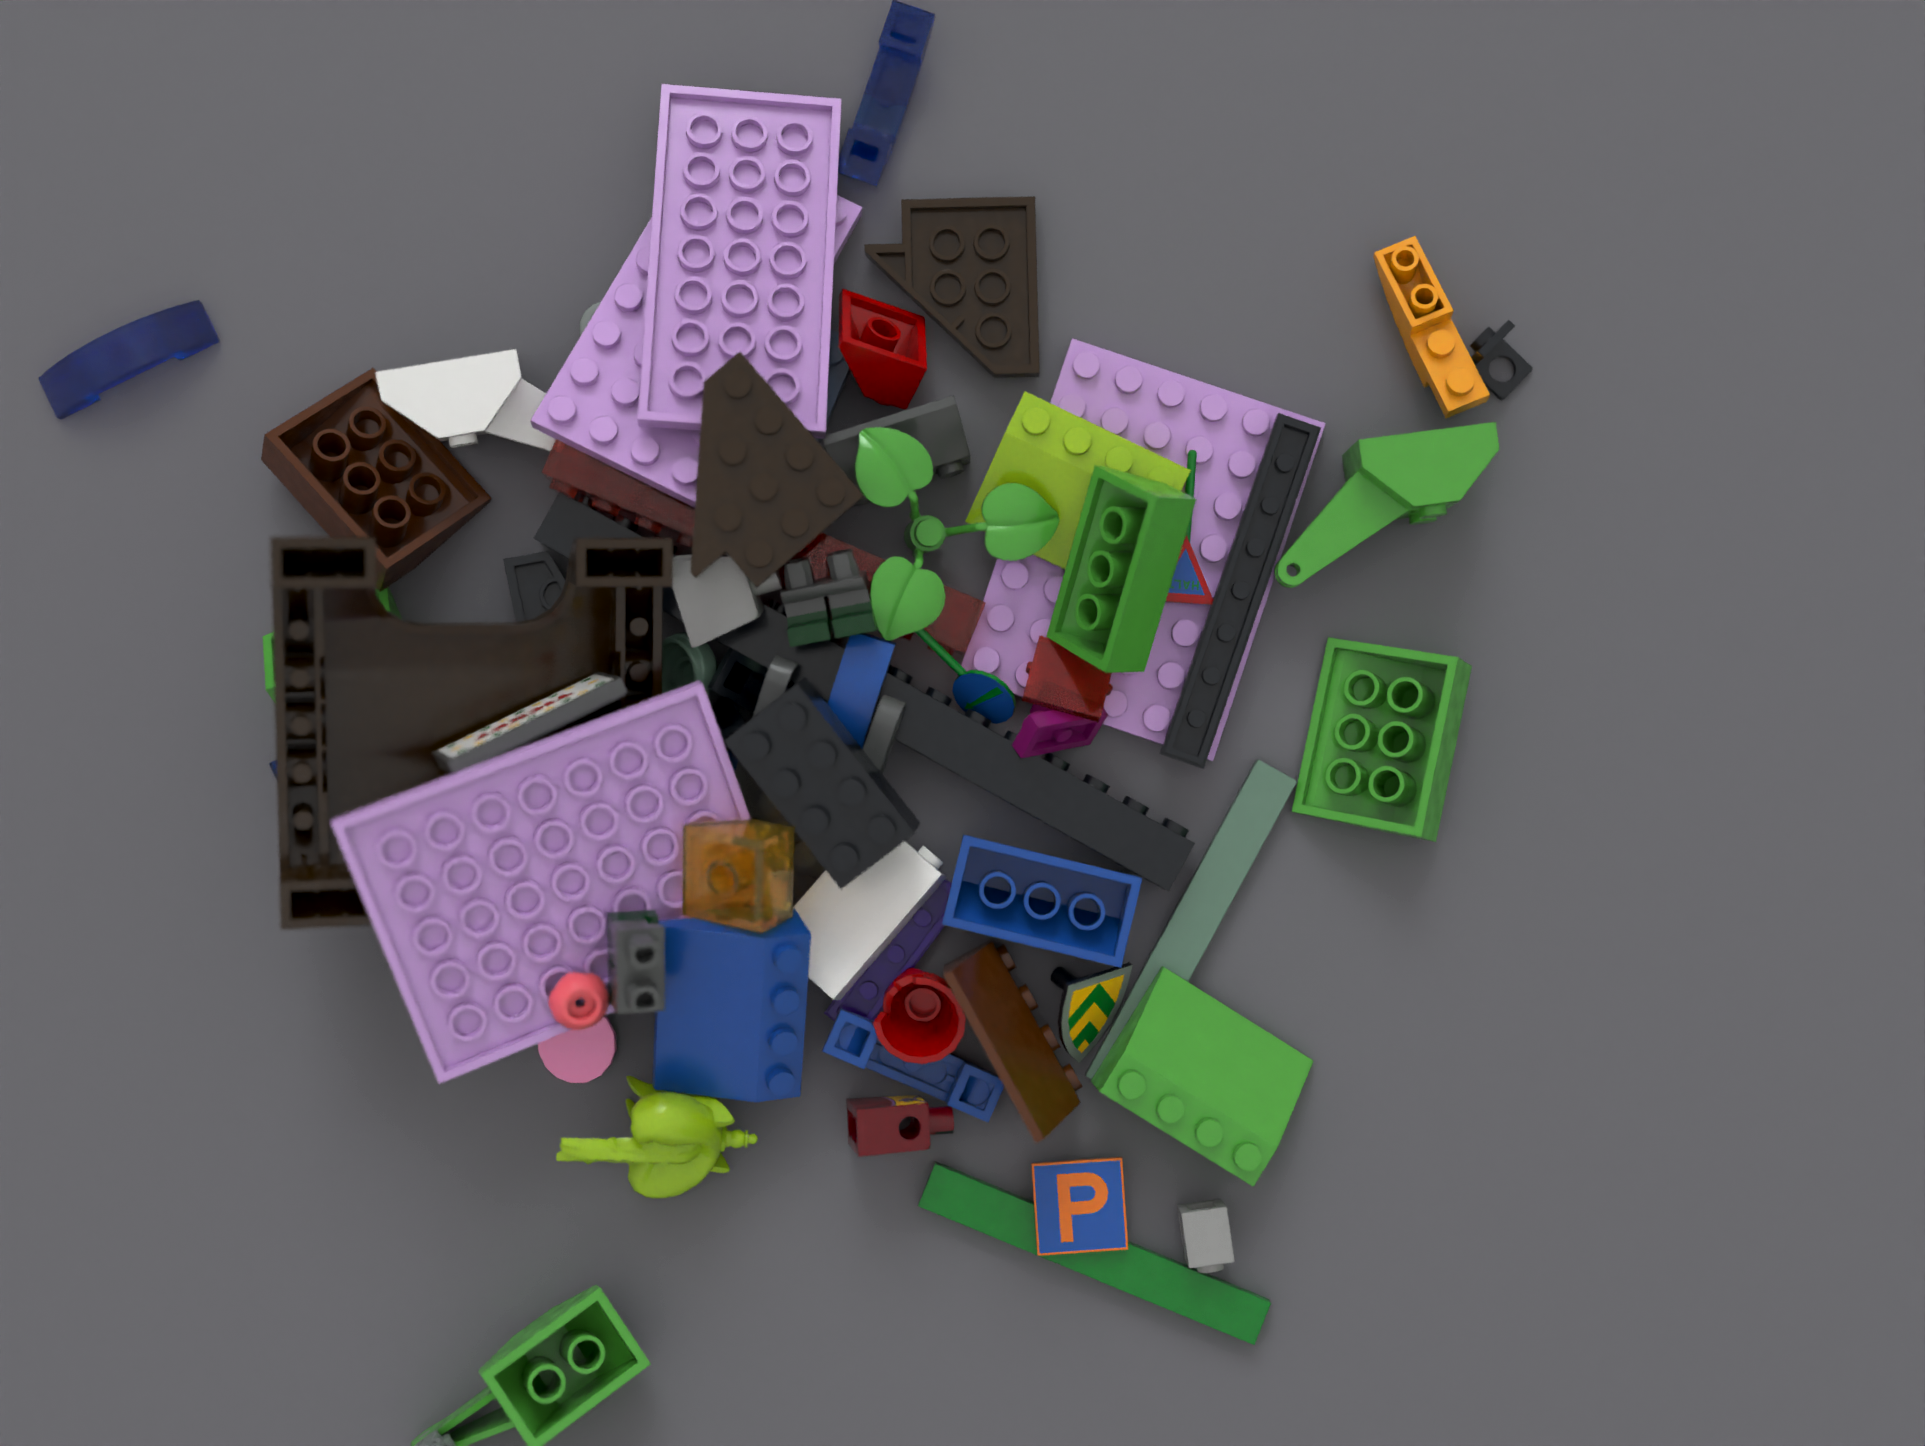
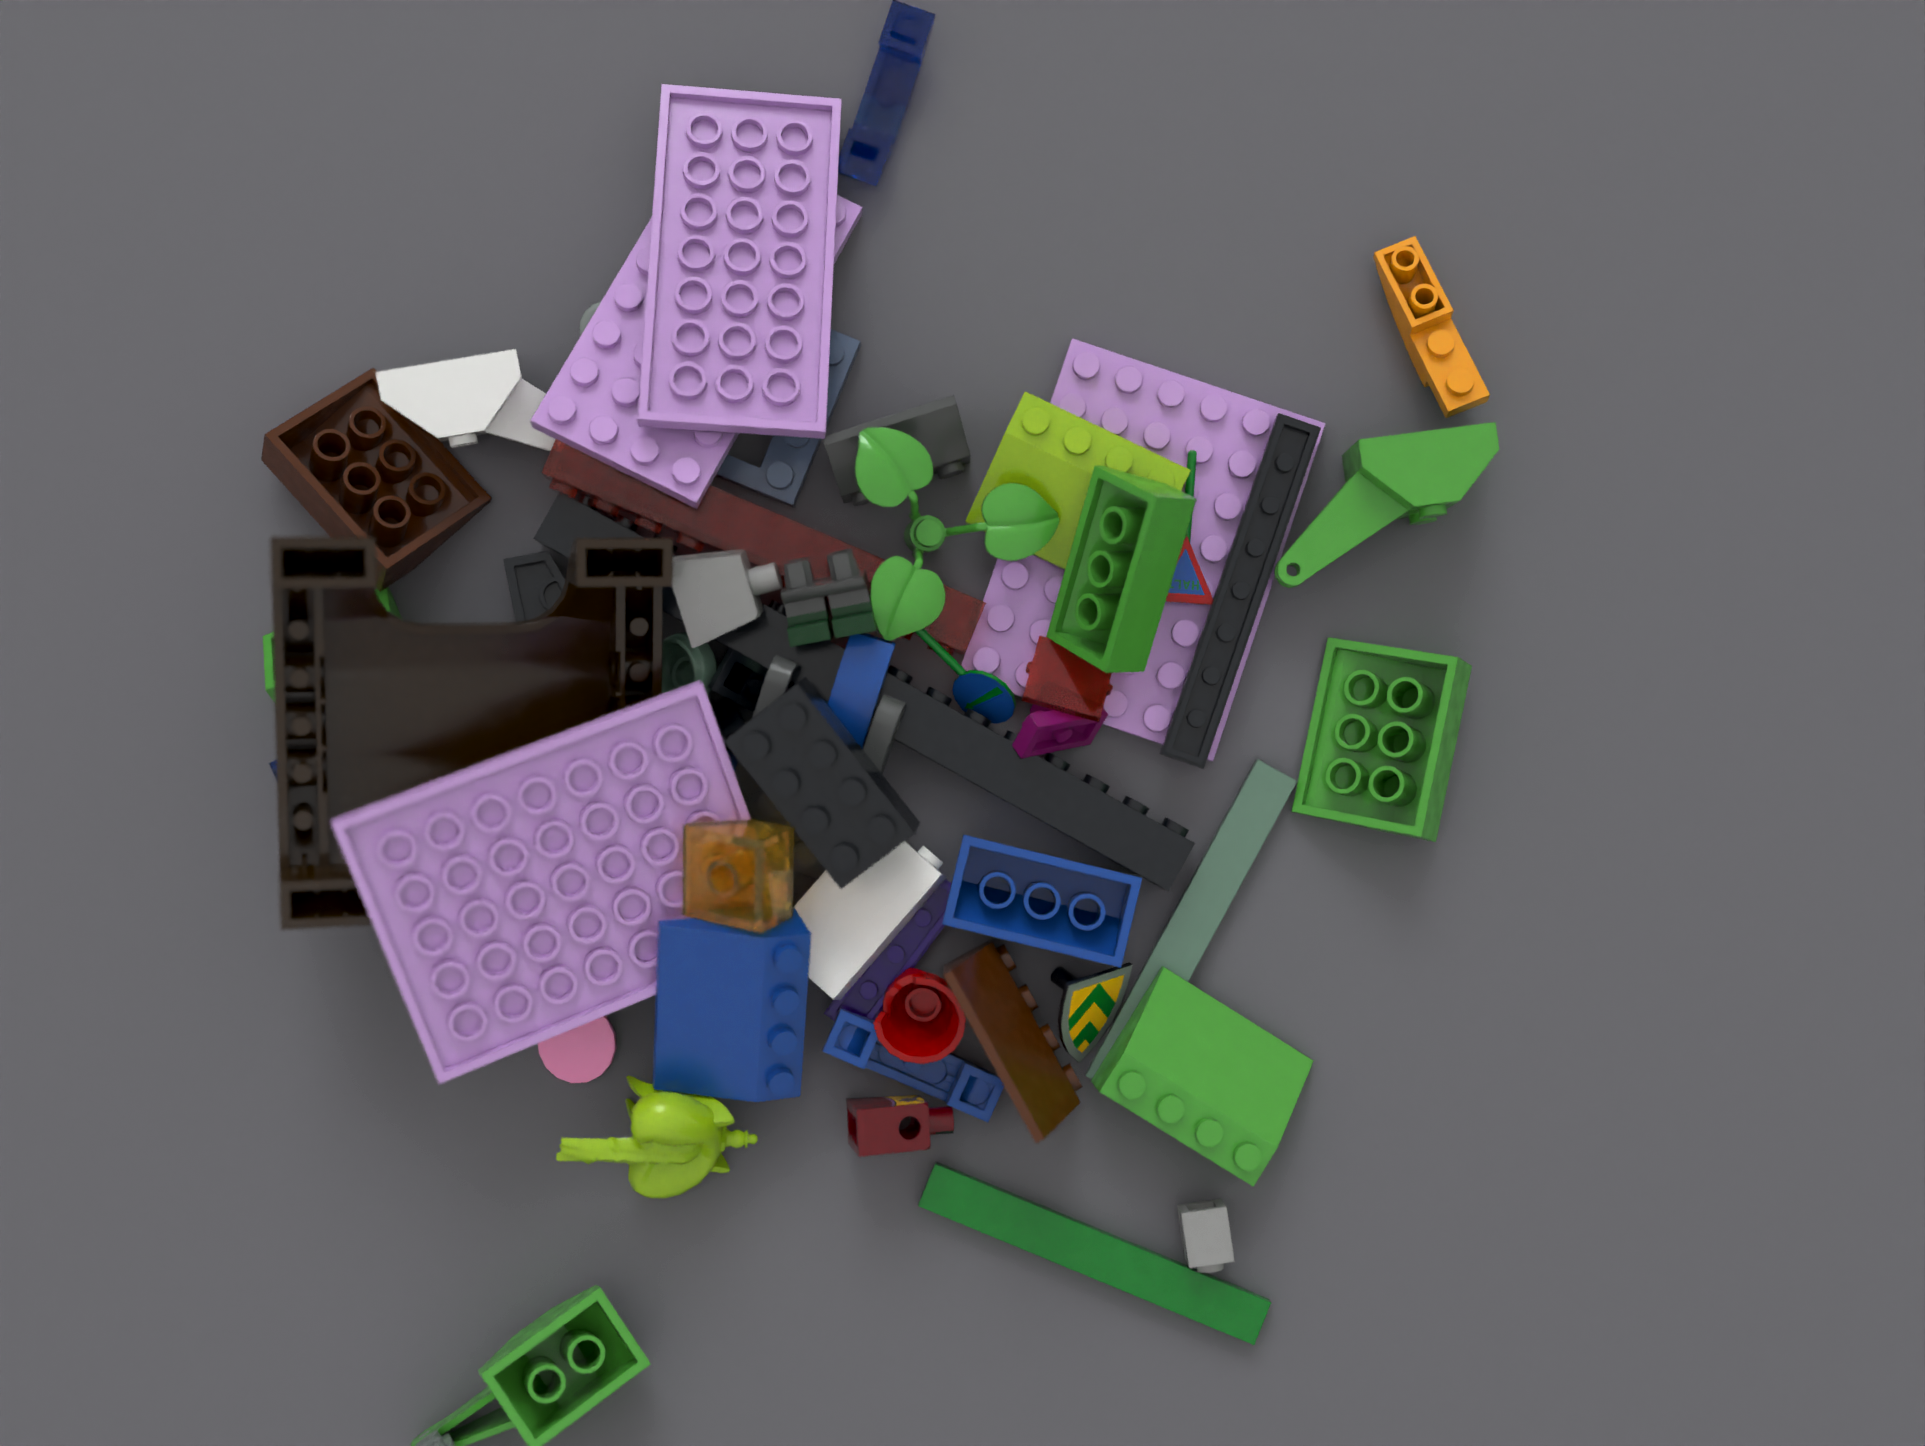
(126, 353): clear blue slope -> none
(531, 722): dark grey tile -> none
(570, 989): coral plate -> none
(636, 962): dark grey hips -> none
(759, 477): dark brown wing -> none
(882, 348): red slope -> none
(972, 274): dark brown wing -> none
(1079, 1206): blue piece -> none
(1491, 346): black bracket -> none

